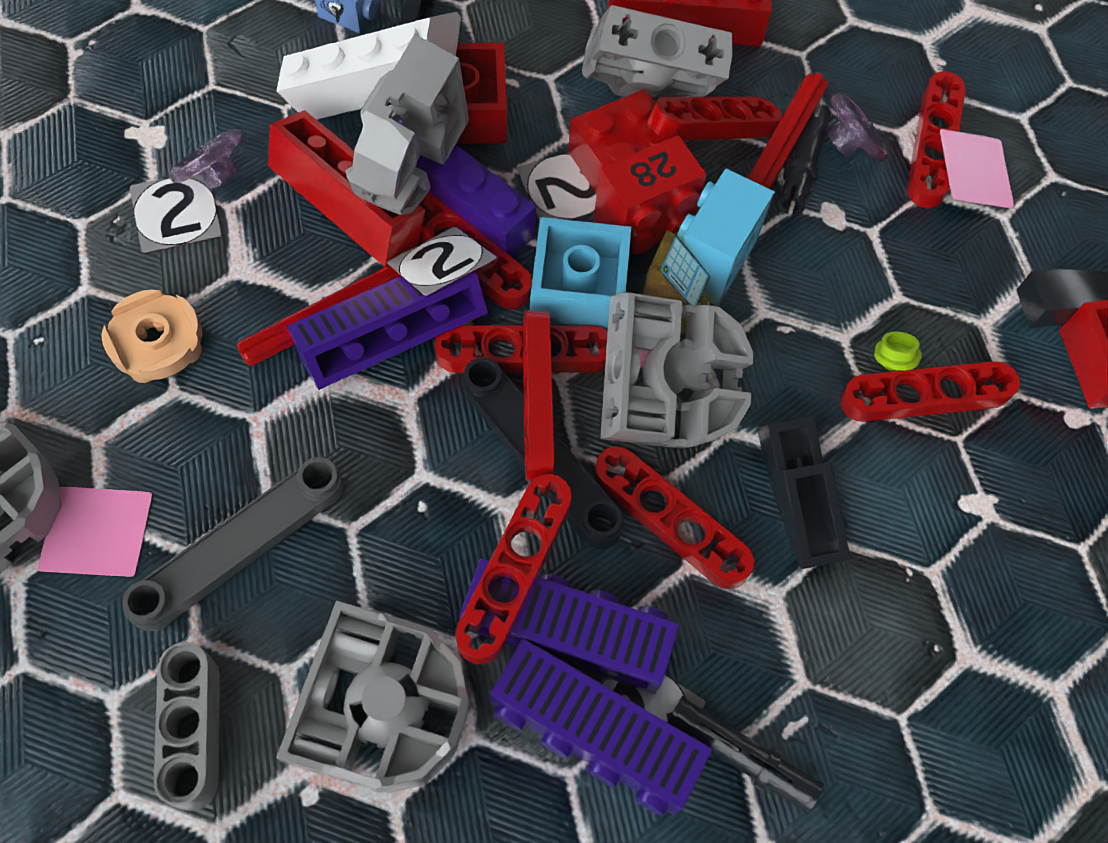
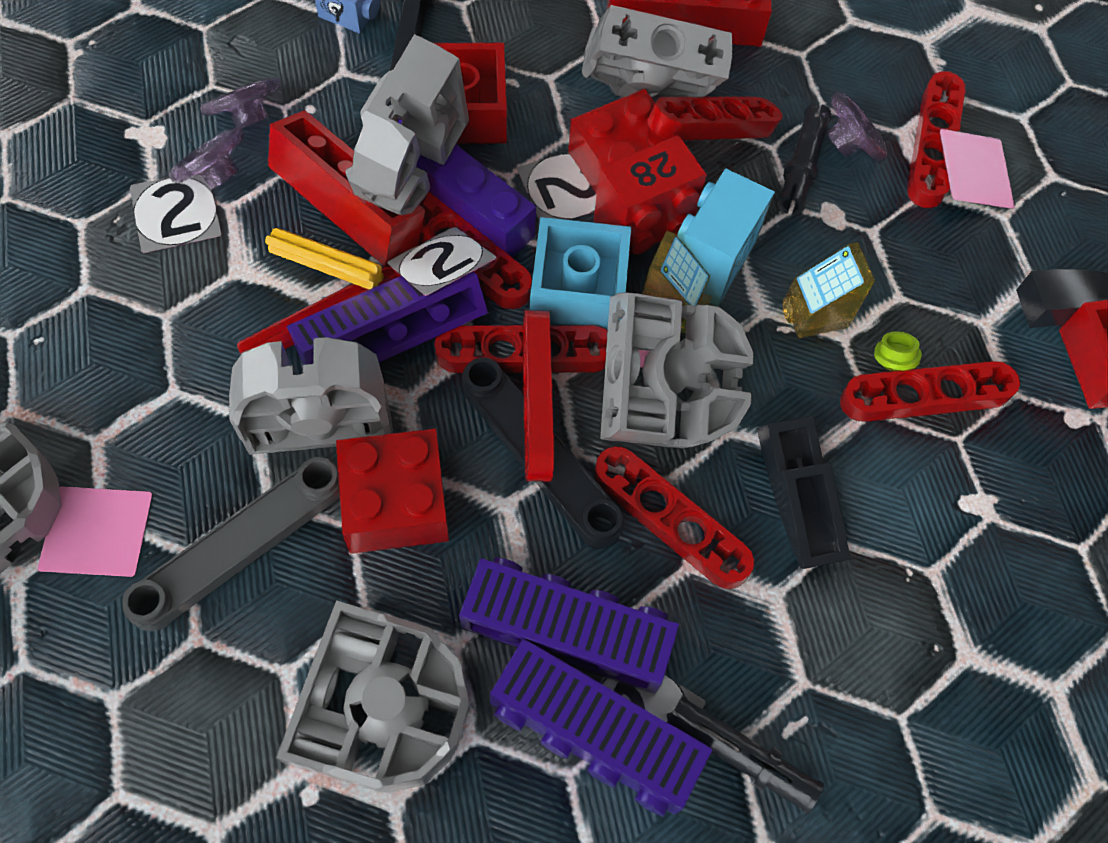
(161, 357): light nougat plate -> none
(200, 749): light grey beam -> none
(244, 102): none -> clear purple piece
(309, 408): none -> light grey connector
(324, 258): none -> yellow axle
(344, 73): white slope -> none
(391, 491): none -> red brick
(509, 564): red beam -> none
(788, 130): red axle -> none
(828, 293): none -> slope

